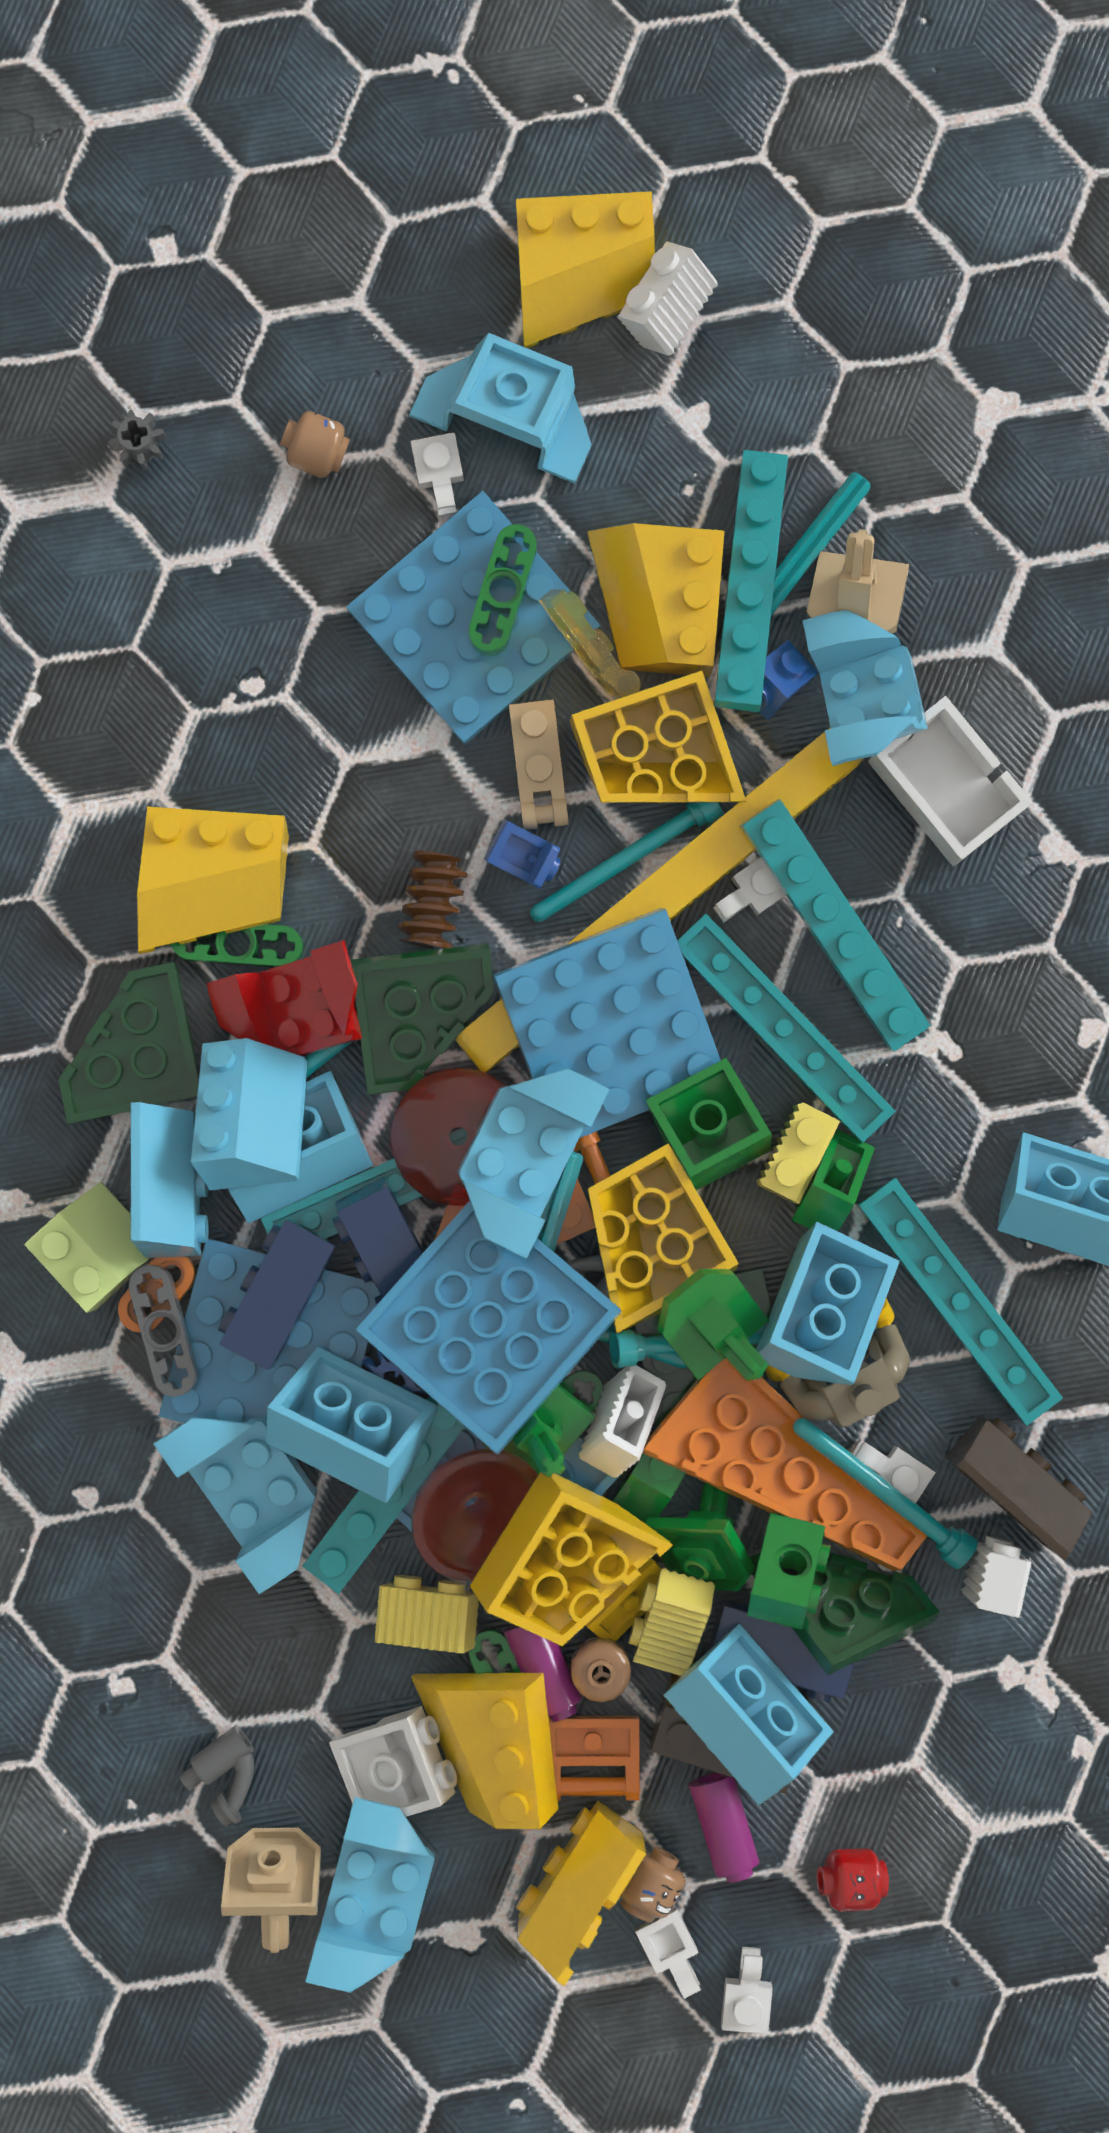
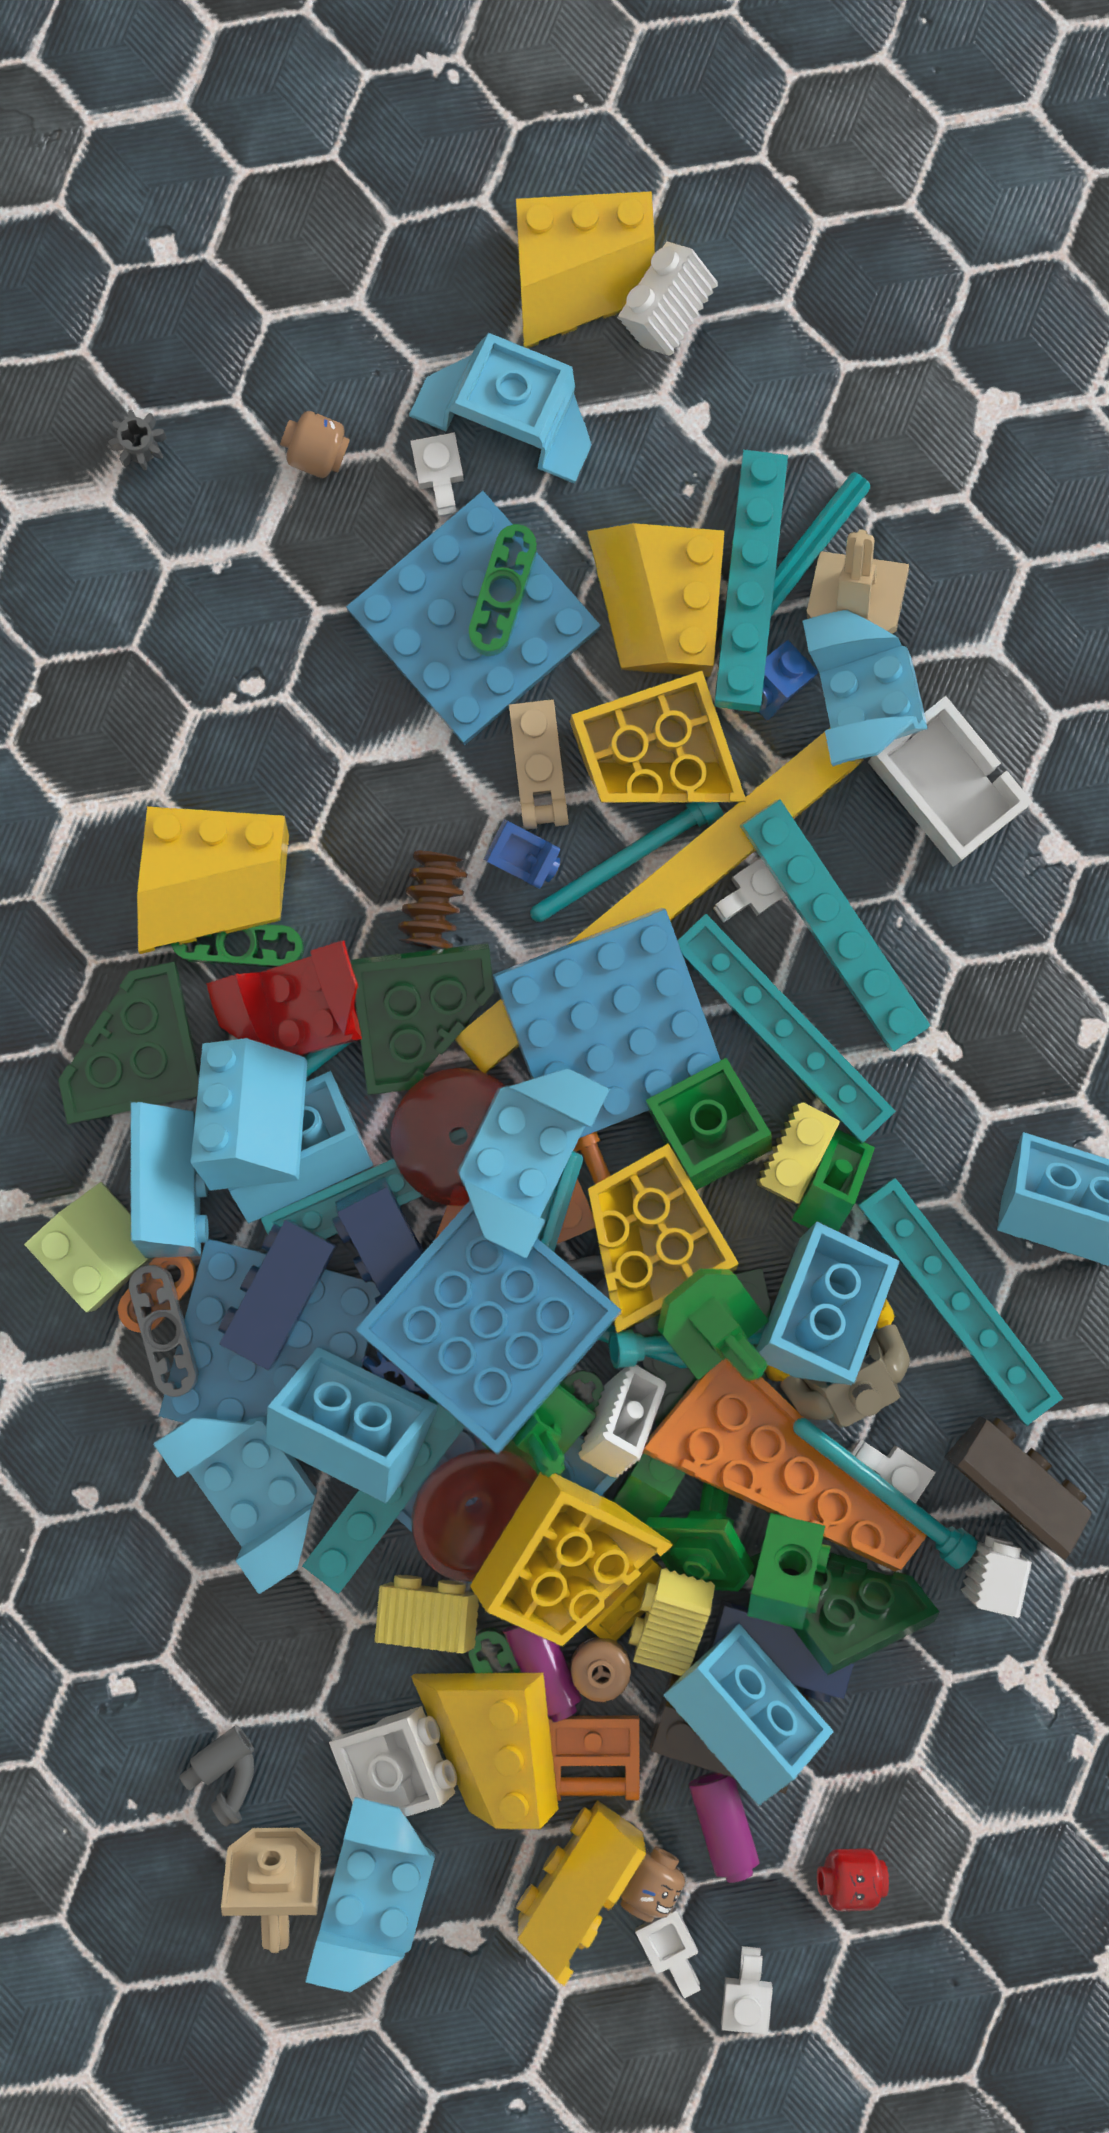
(589, 644): clear yellow plate -> none

